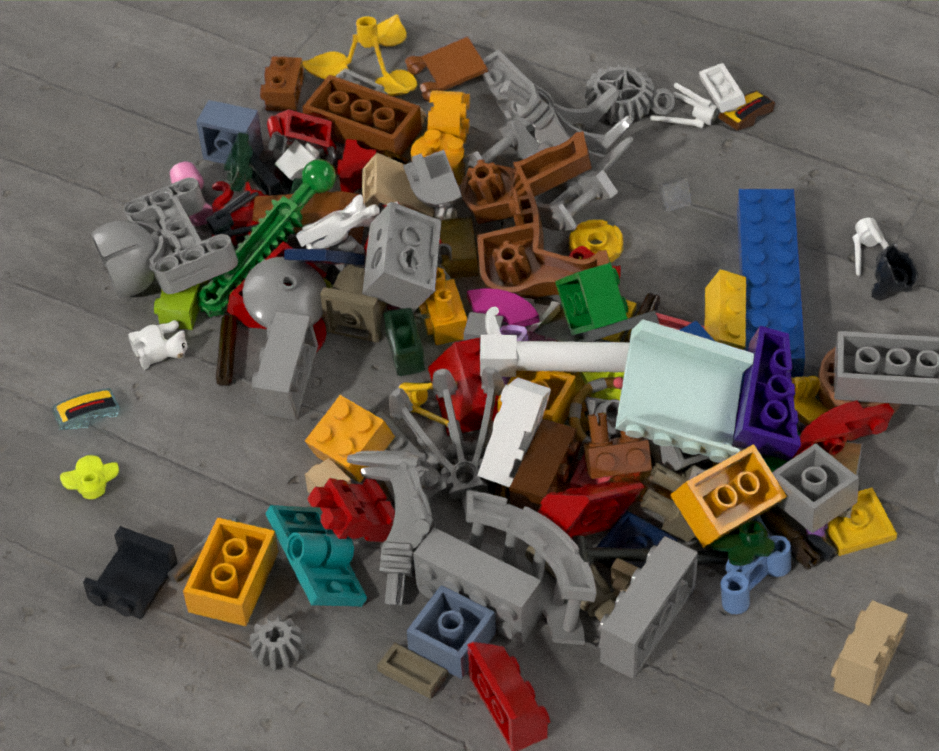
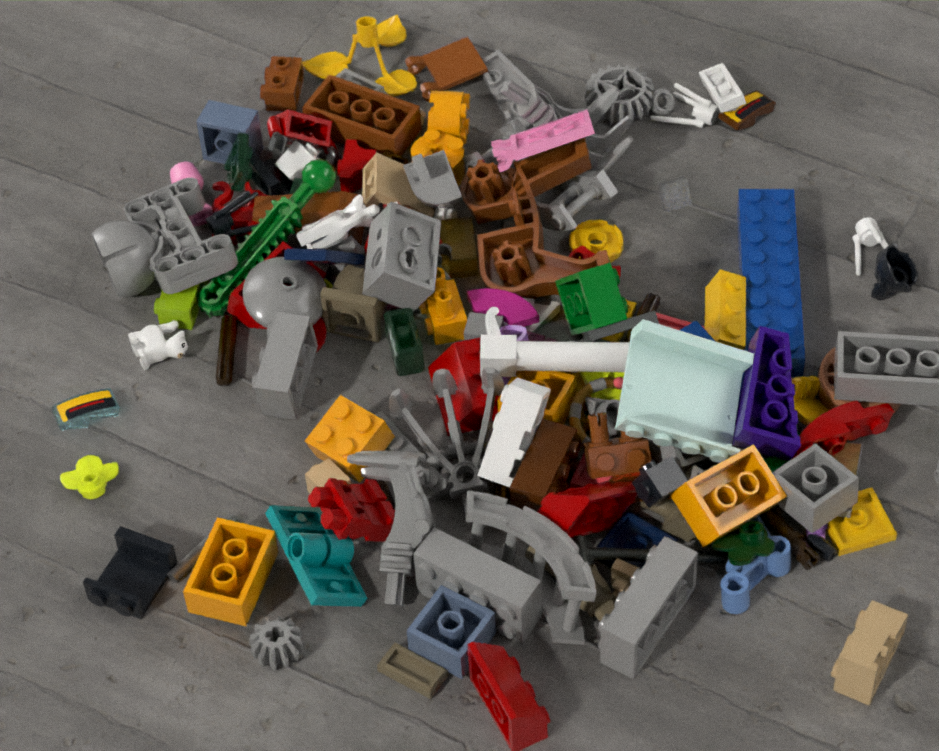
(418, 395): yellow plant -> none
(542, 138): none -> bright pink tile
(658, 481): none -> brick

